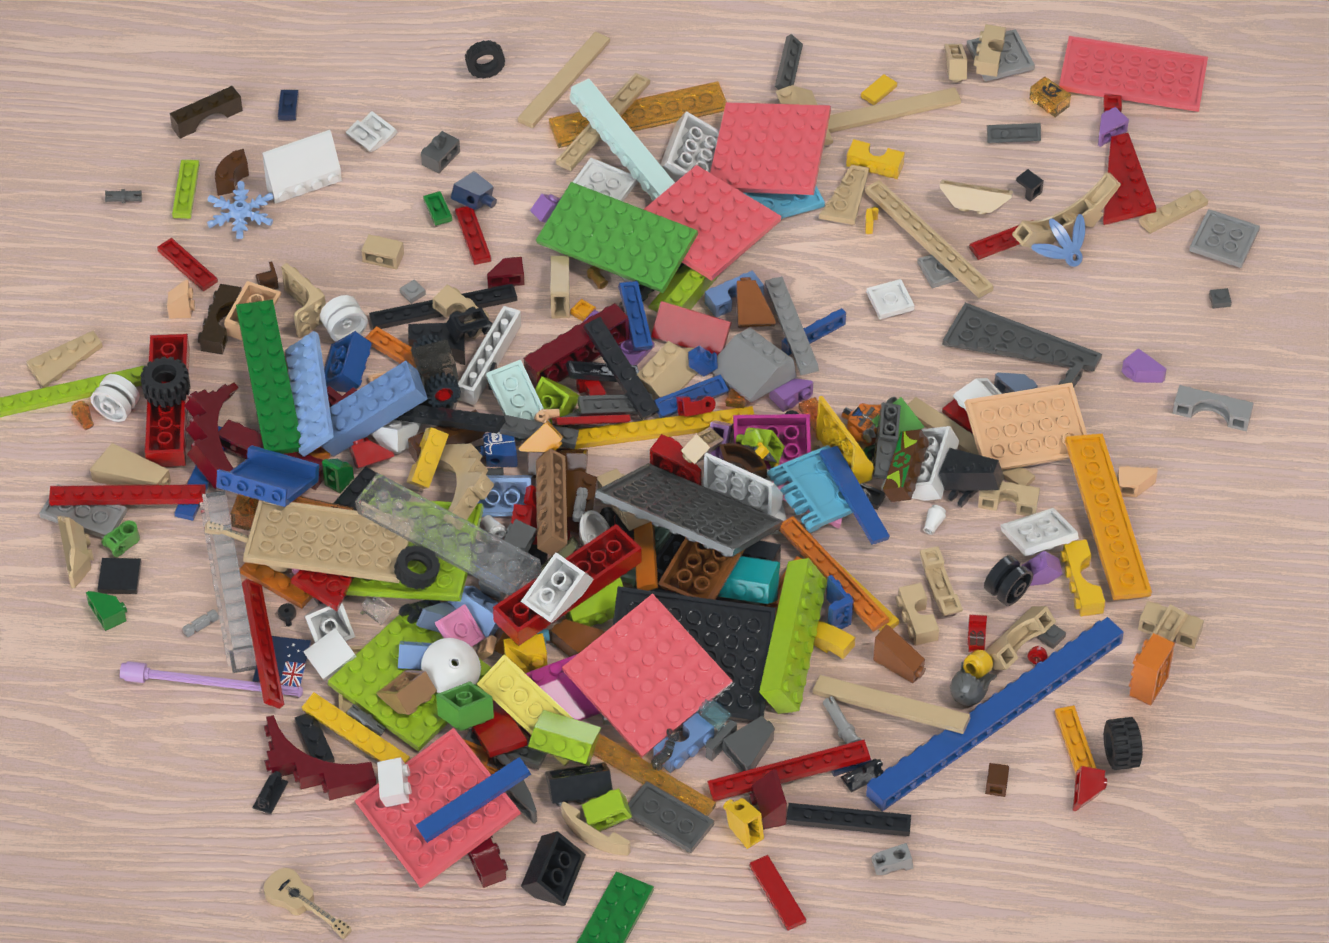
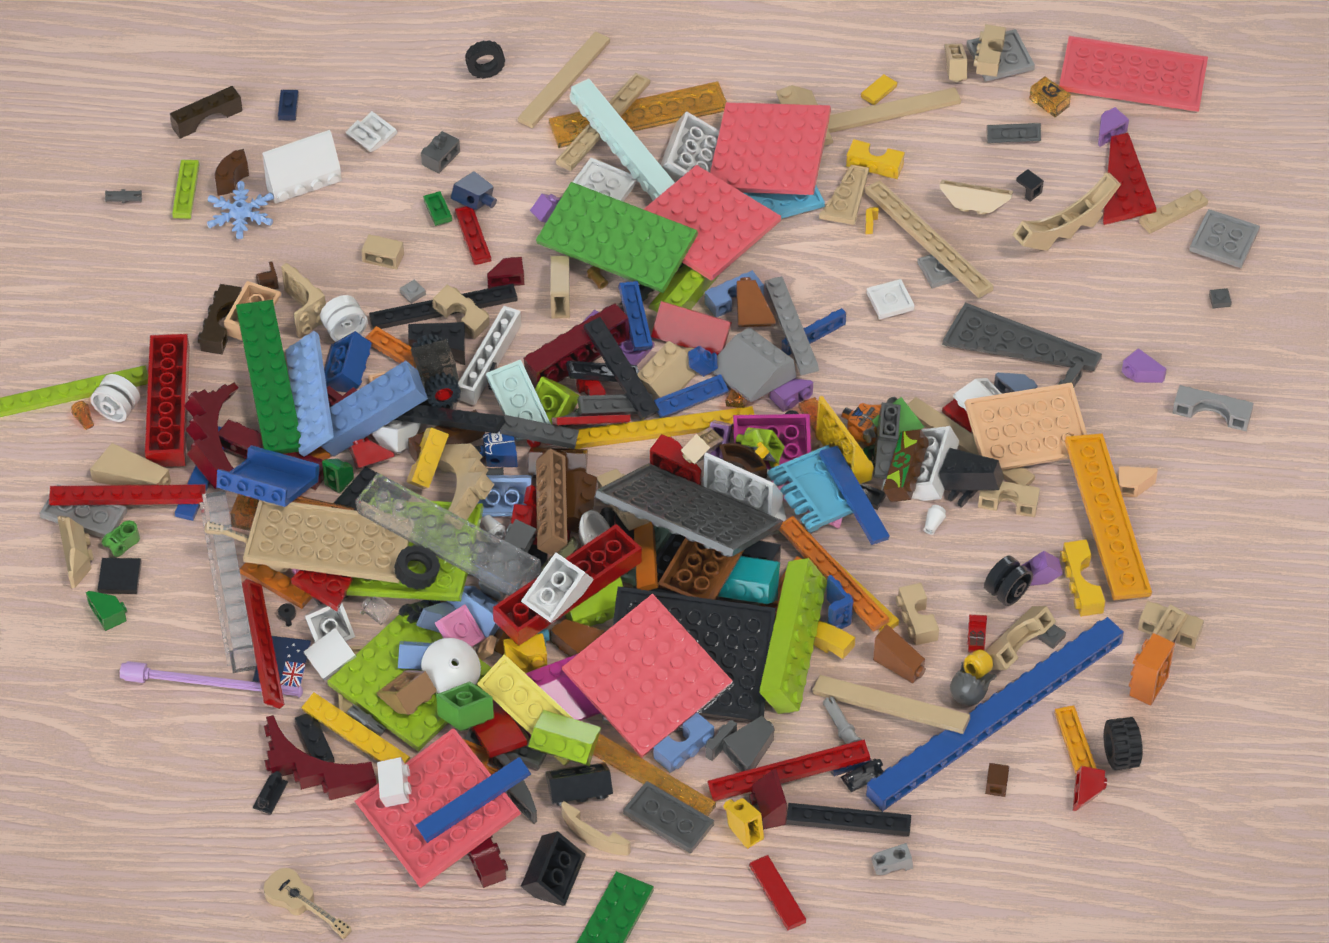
(57, 361): tan wing -> none
(165, 393): black tyre -> none
(180, 301): light nougat slope -> none
(187, 264): red tile -> none
(200, 623): light grey axle -> none
(456, 318): black window -> none
(543, 439): light orange slope -> none
(546, 414): light nougat arm -> none
(580, 503): light grey axle -> none
(582, 310): light orange tile -> none
(607, 810): lime brick -> none
(662, 756): clear smoke arm -> none
(697, 406): red leg -> none
(714, 713): clear light blue brick -> none
(789, 62): dark grey plate -> none
(939, 582): tan slope -> none
(994, 243): red tile -> none
(1037, 654): red plate -> none
(1039, 532): white plate -> none
(1069, 247): medium blue plant -> none
(1112, 101): red plate -> none

